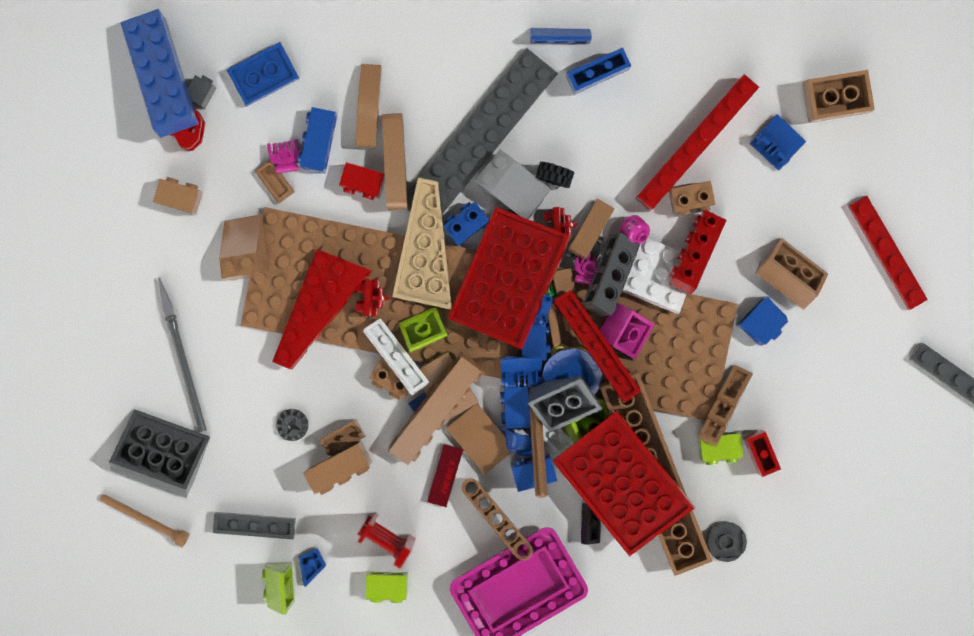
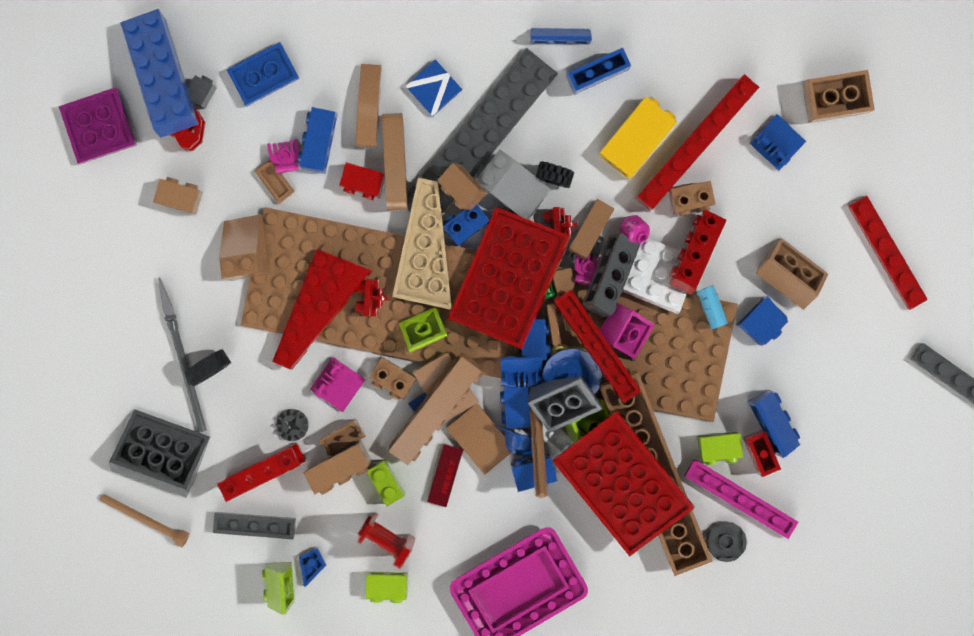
(97, 125): none -> magenta plate
(207, 367): none -> black tyre
(261, 472): none -> red fence
(337, 384): none -> dark pink hinge
(386, 483): none -> lime brick
(396, 356): white plate -> none
(434, 88): none -> blue tile
(461, 186): none -> medium nougat brick
(488, 514): medium nougat beam -> none
(544, 310): blue arm -> none
(589, 526): black plate -> none
(638, 137): none -> yellow brick
(712, 307): none -> medium azure axle
(725, 405): medium nougat slope -> none
(741, 498): none -> dark pink plate
(775, 422): none -> blue slope

